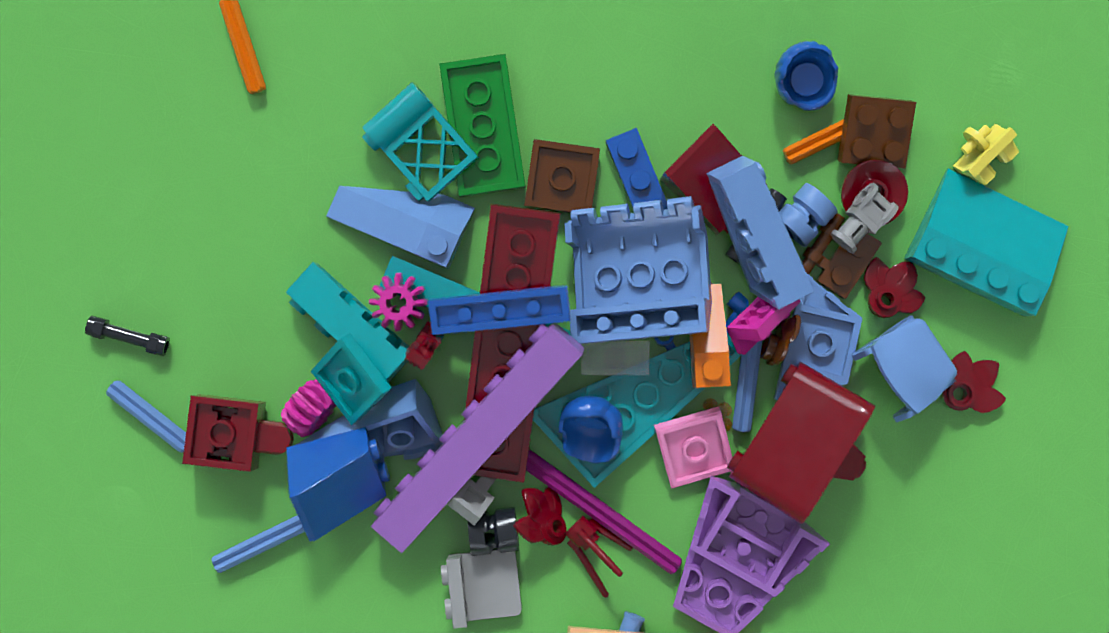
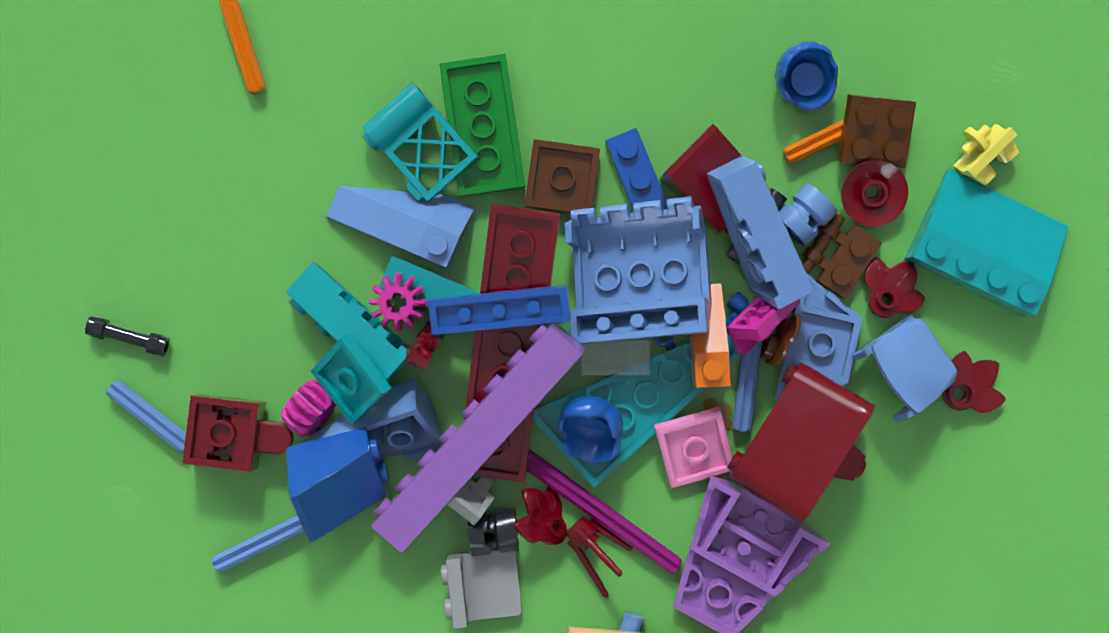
(866, 216): light grey connector -> none

